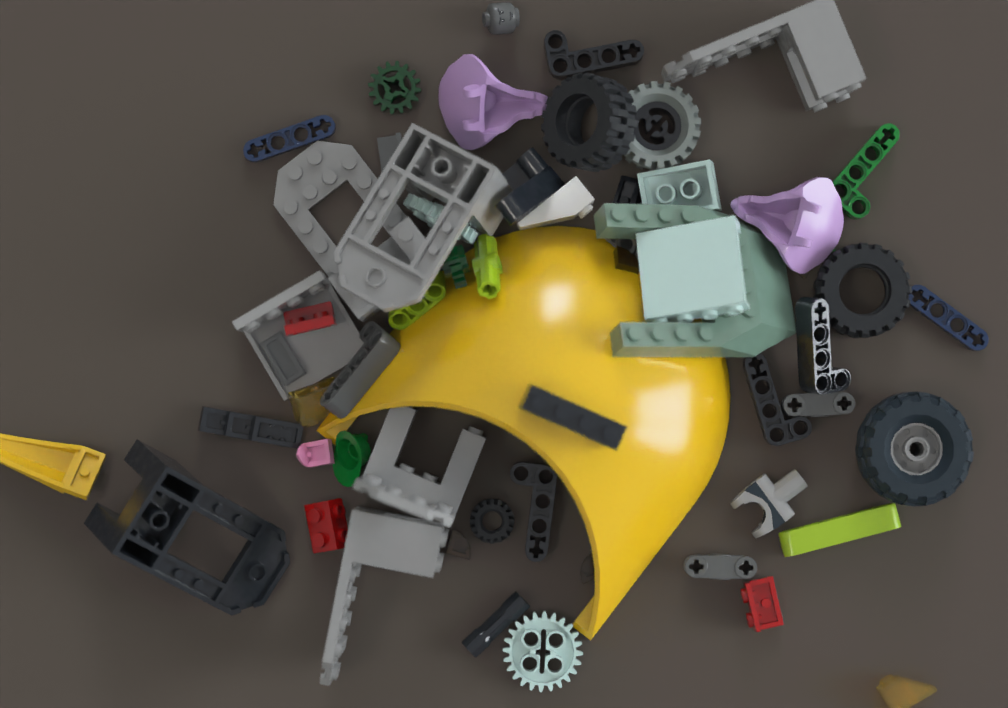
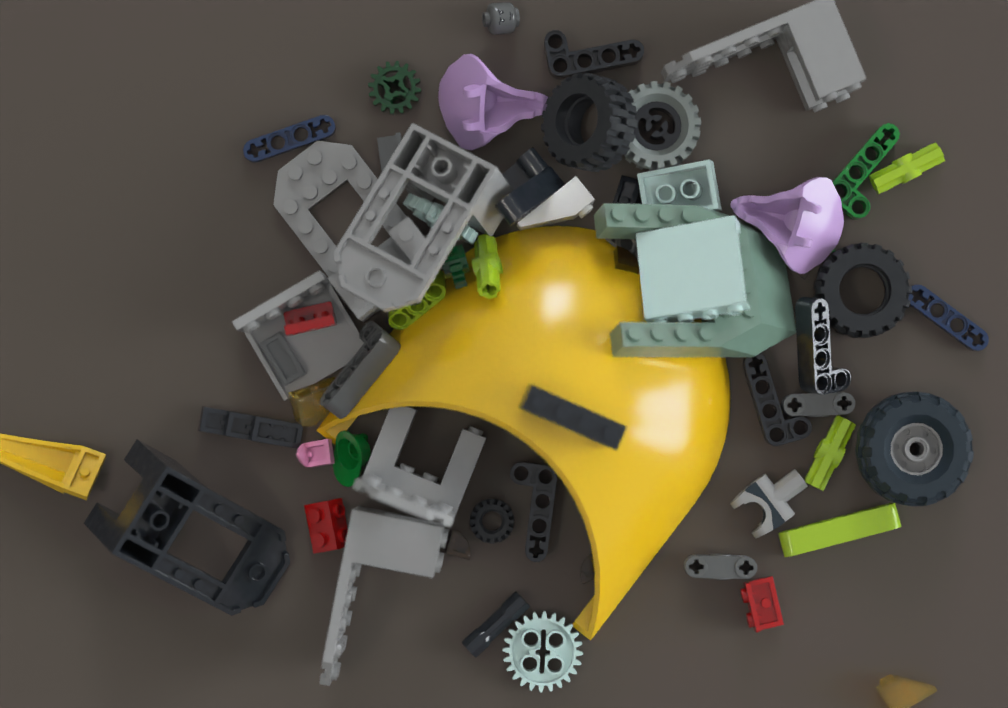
(829, 452): none -> lime piece
(906, 168): none -> lime piece

